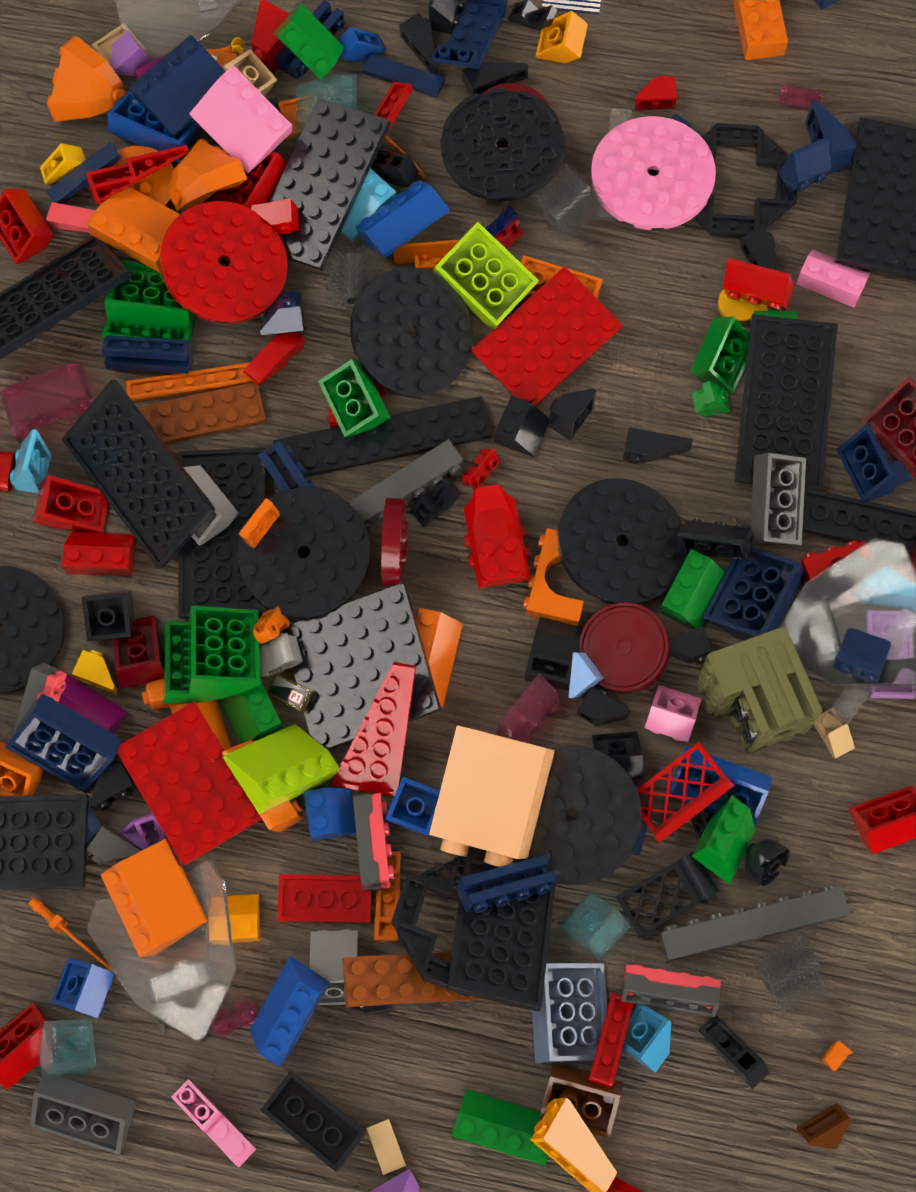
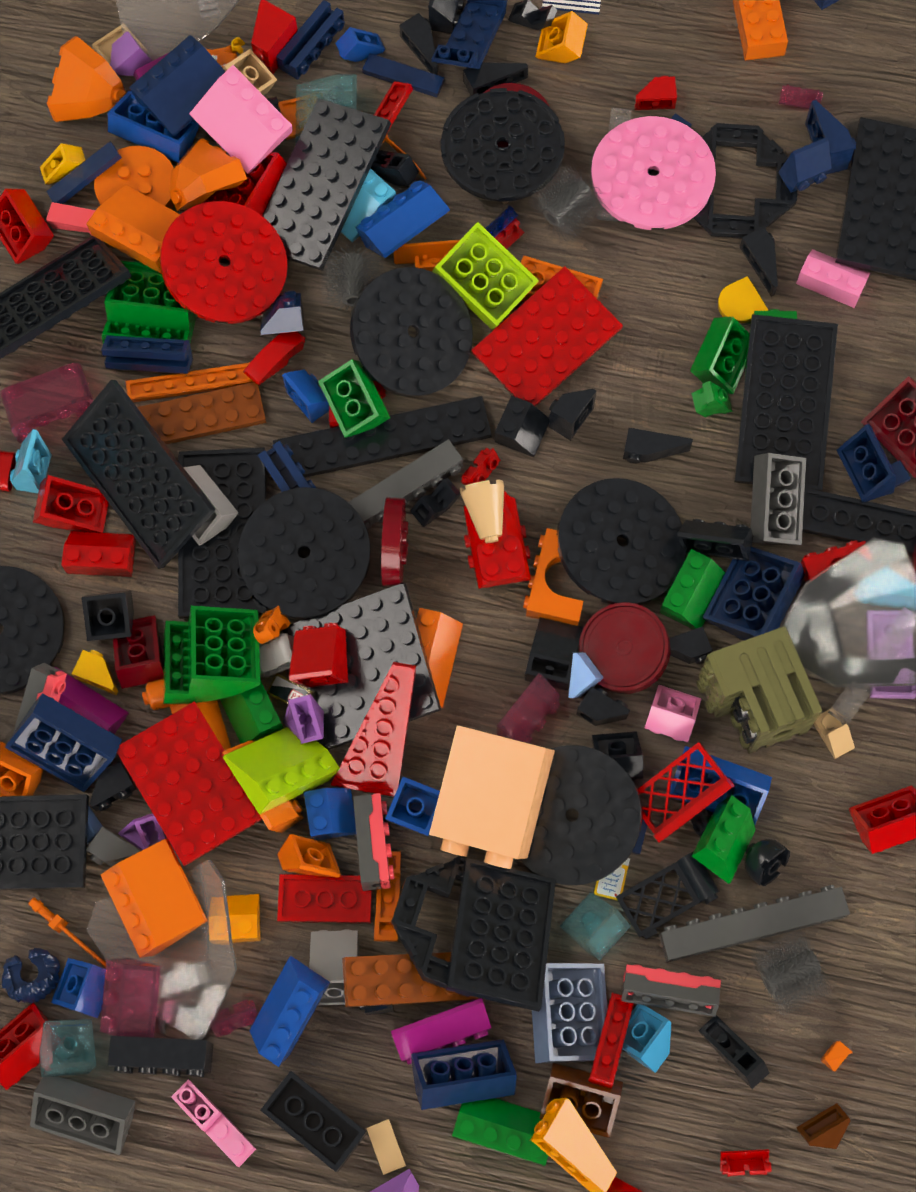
(33, 991): none -> dark blue piece
(112, 180): red wedge -> none
(130, 998): none -> clear pink slope
(160, 1054): none -> black brick
(259, 523): orange tile -> none
(279, 214): slope -> none
(305, 718): none -> medium lavender slope
(306, 394): none -> blue slope
(308, 857): none -> orange slope
(309, 41): green slope -> none
(319, 656): none -> red slope
(442, 1030): none -> magenta slope
(463, 1074): none -> dark blue slope
(485, 508): none -> tan cone
(505, 884): dark blue brick -> none
(613, 884): none -> white sticker
(736, 1162): none -> red hinge
(757, 285): red slope -> none
(862, 655): dark blue bracket -> none

